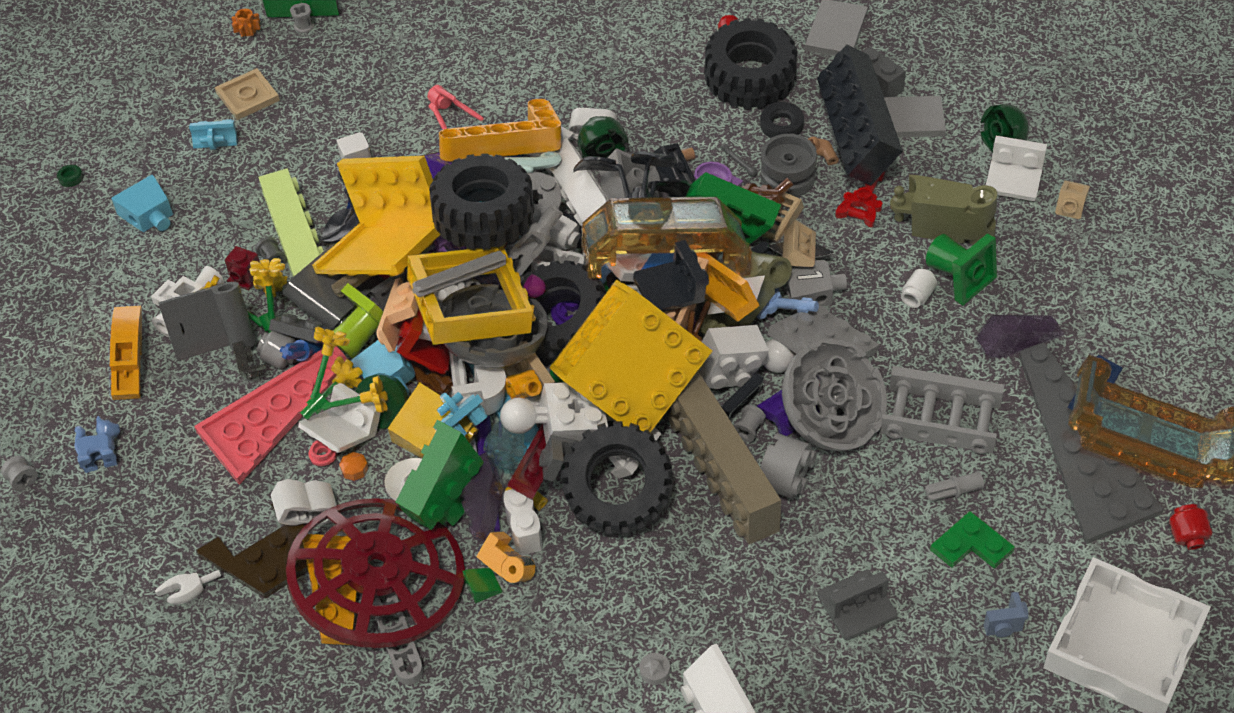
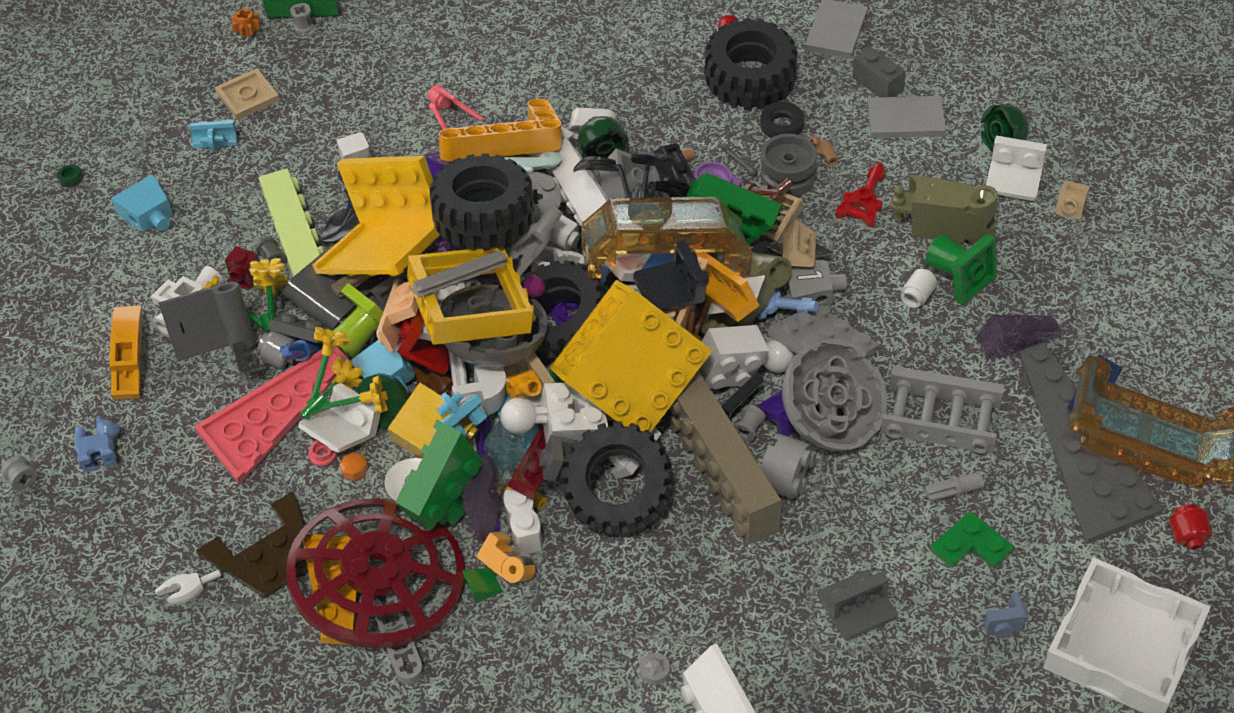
(301, 502): white brick -> none
(859, 115): black brick -> none

